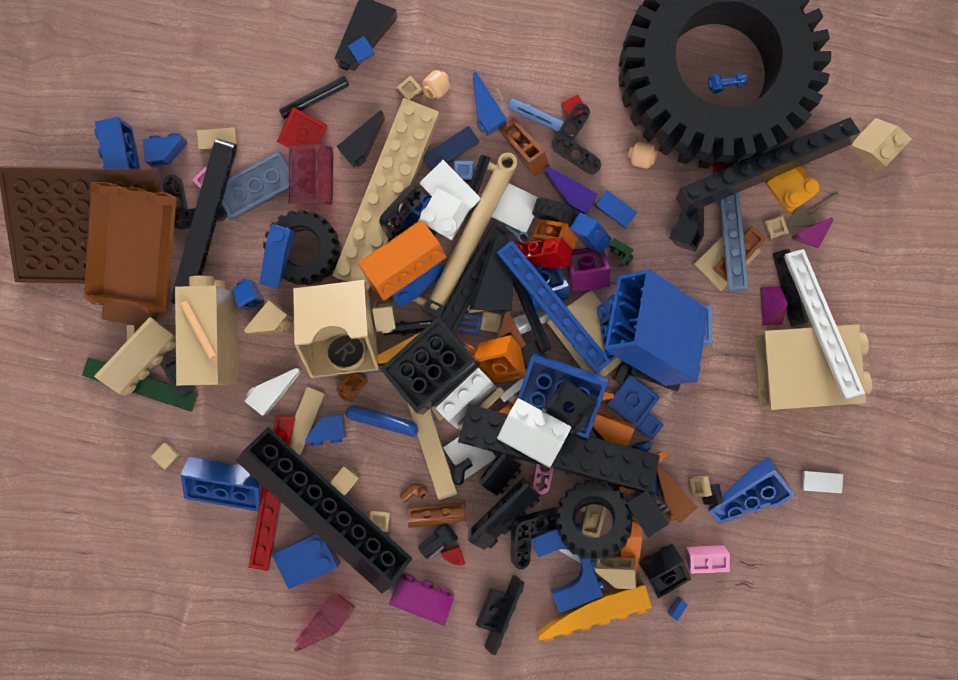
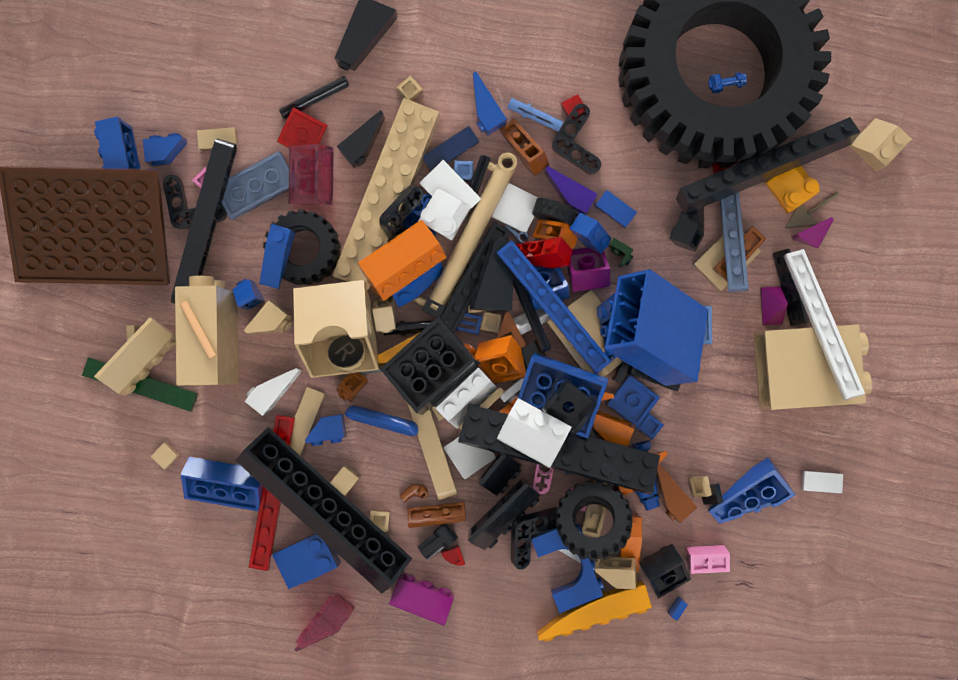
(129, 252): dark orange panel -> none
(170, 369): black plate -> none
(361, 50): blue tile -> none
(436, 84): light nougat head -> none
(459, 471): black arm -> none
(498, 612): black bracket -> none
(643, 155): light nougat head -> none
(650, 512): black wedge -> none
(776, 227): tan tile -> none

